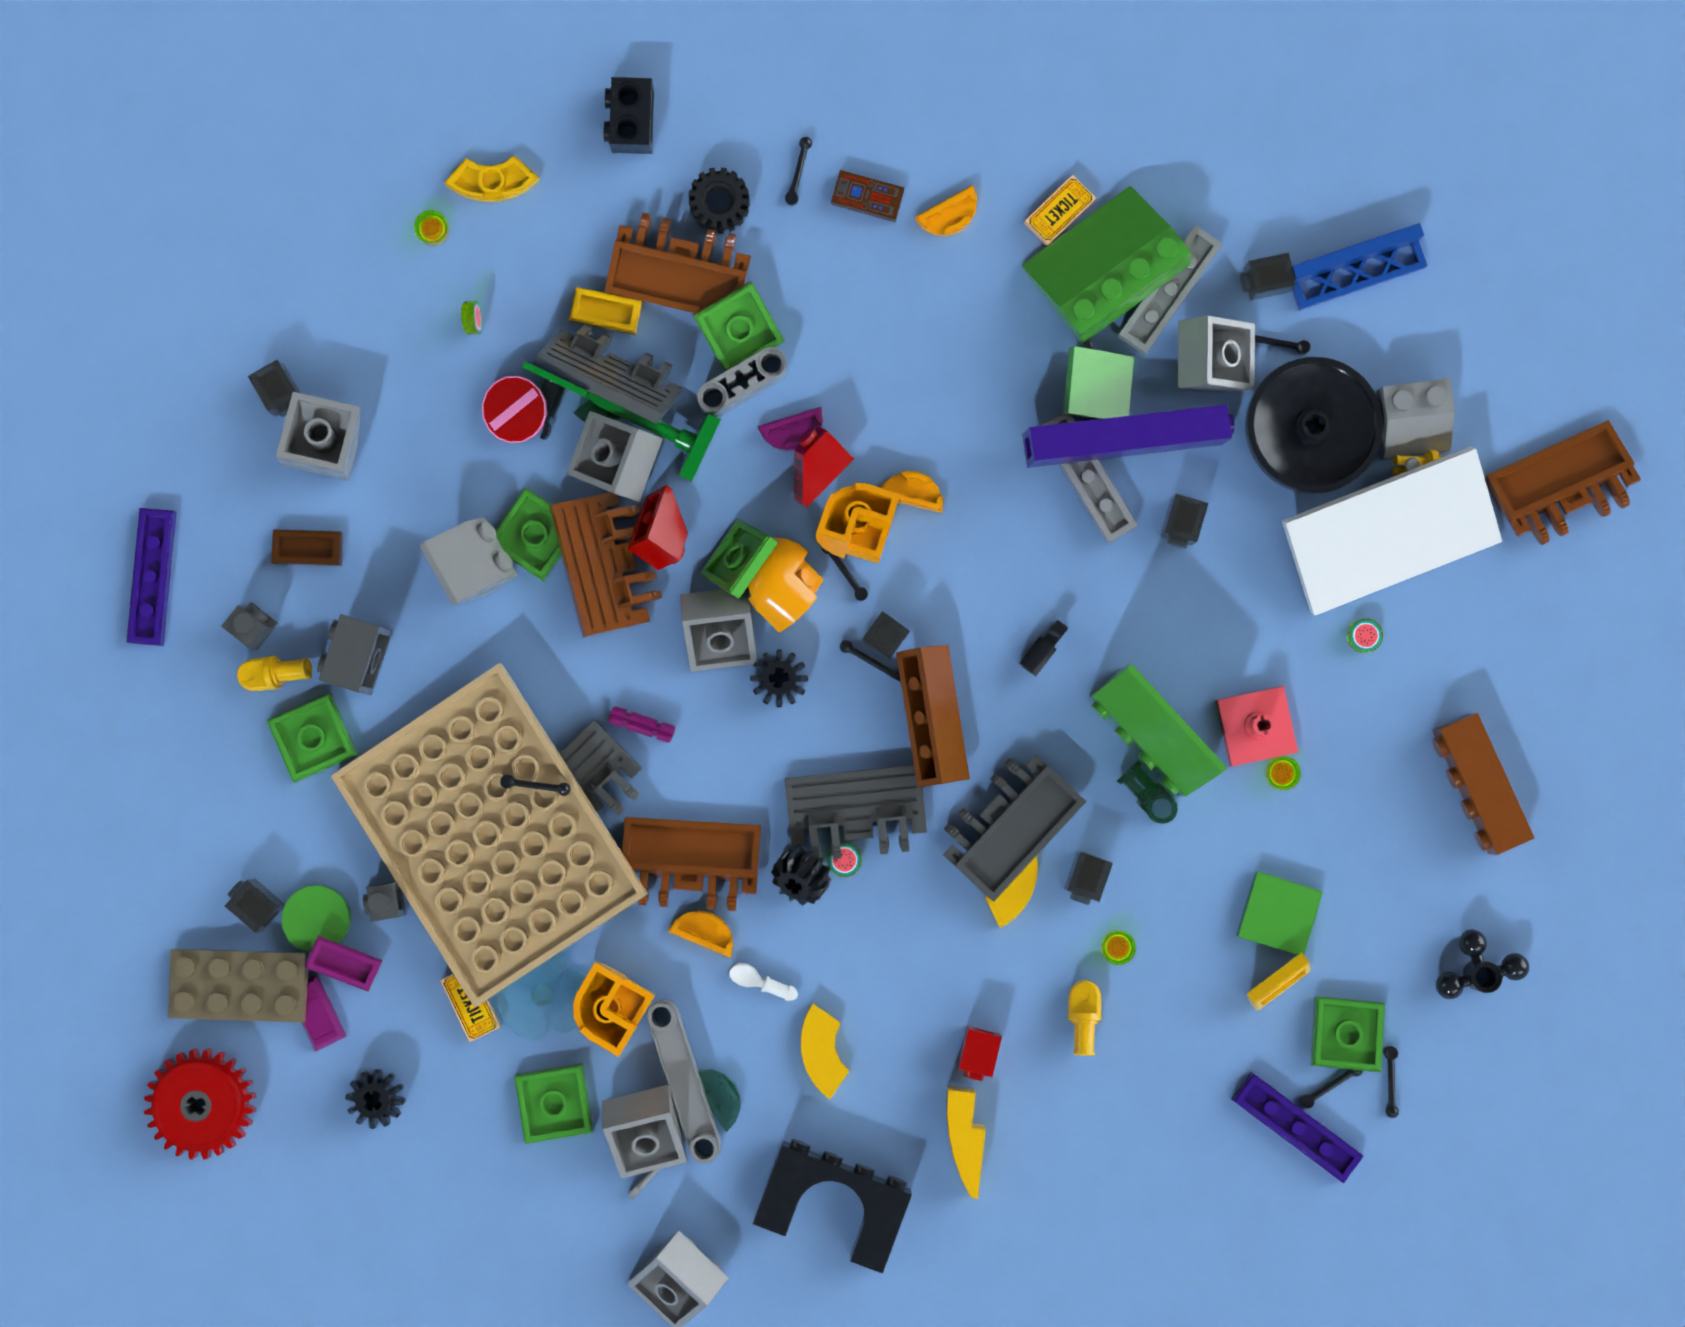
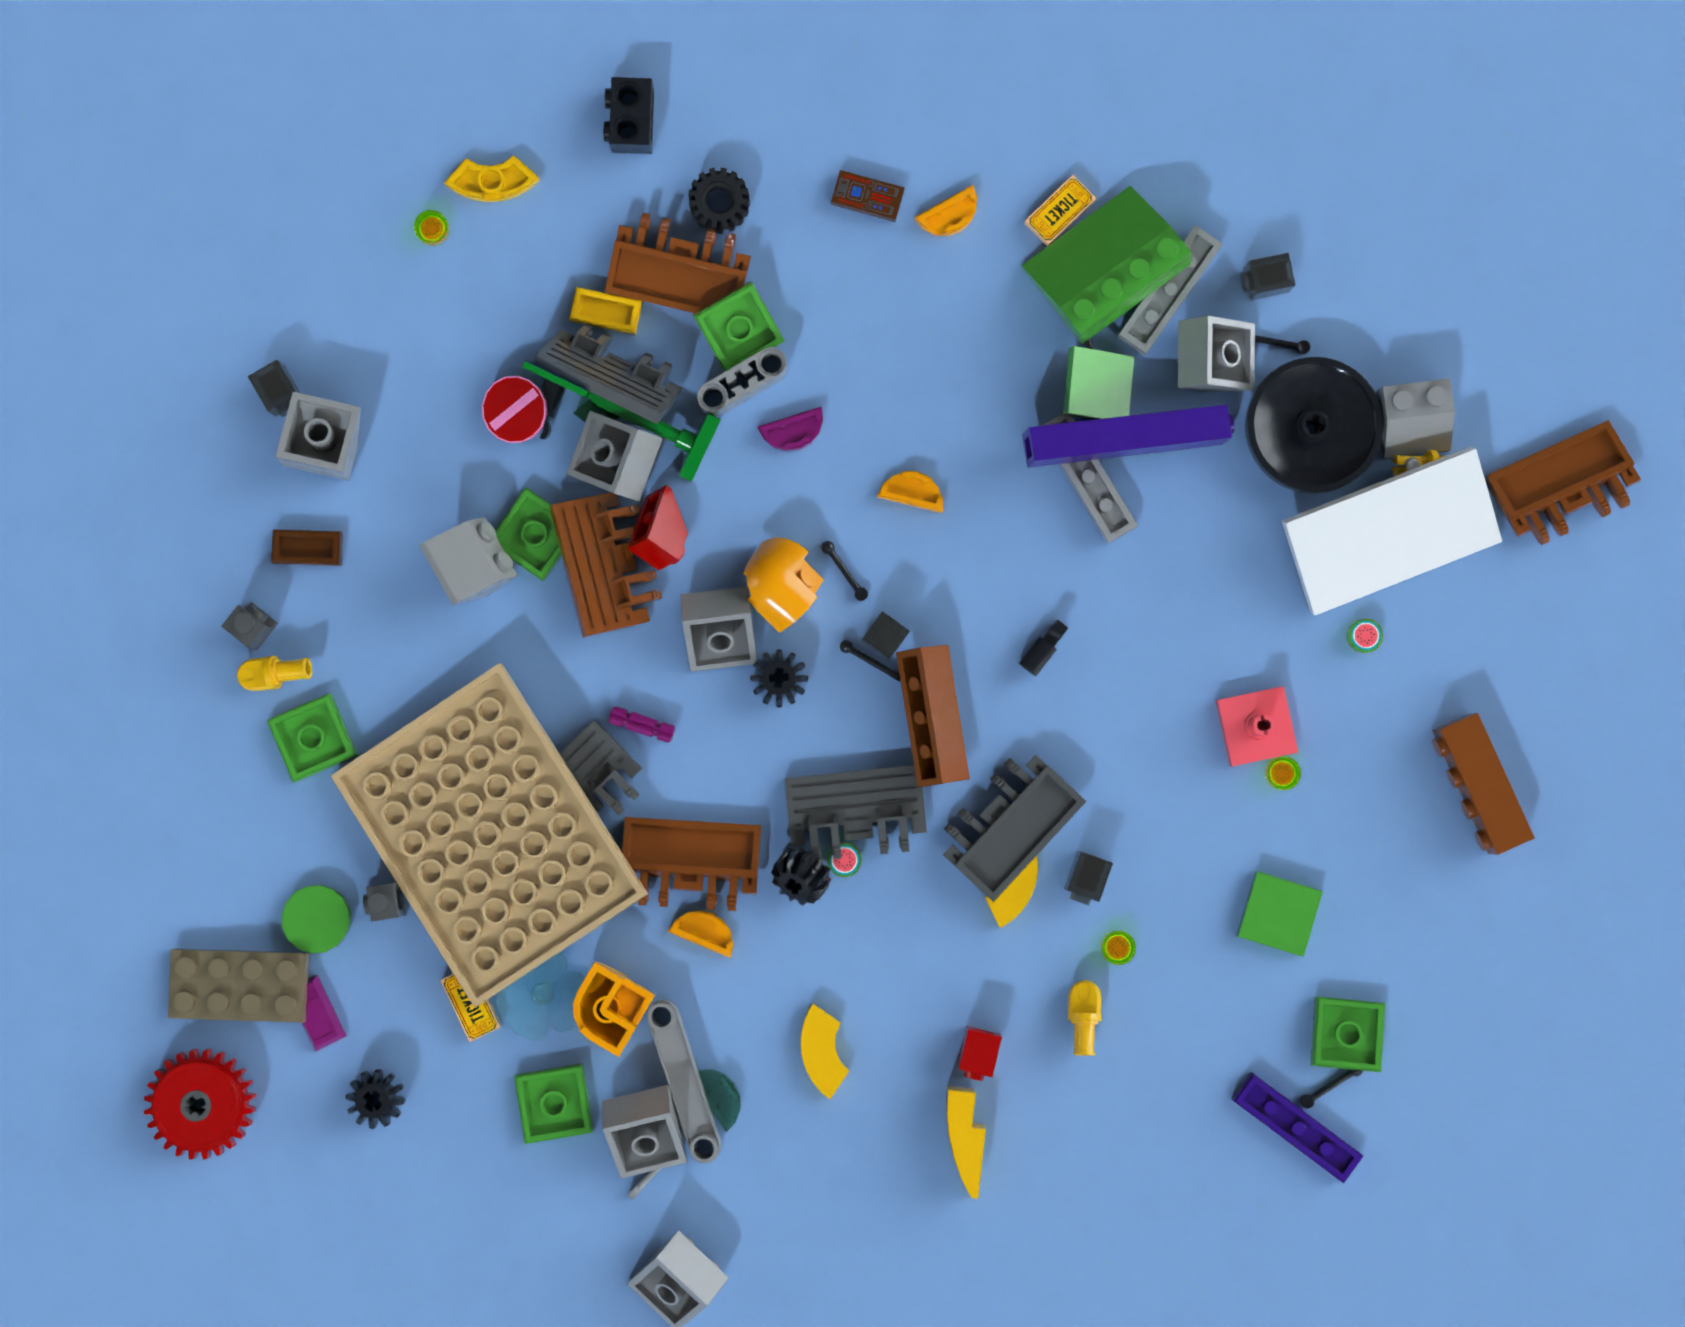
(151, 577): dark purple tile -> none
(254, 904): clear smoke brick -> none
(343, 963): magenta tile -> none
(354, 654): dark grey brick -> none
(471, 317): clear neon green tile -> none
(509, 781): black hinge -> none
(738, 558): bright green tile -> none
(747, 976): white piece -> none
(791, 197): black hinge -> none
(817, 464): red slope -> none
(857, 521): light orange brick -> none
(882, 1199): black arch -> none
(1151, 793): clear green connector -> none
(1156, 732): bright green slope -> none
(1183, 521): clear smoke brick -> none
(1279, 982): yellow tile -> none
(1354, 254): blue fence -> none
(1391, 1053): black hinge -> none
(1473, 944): black piece -> none

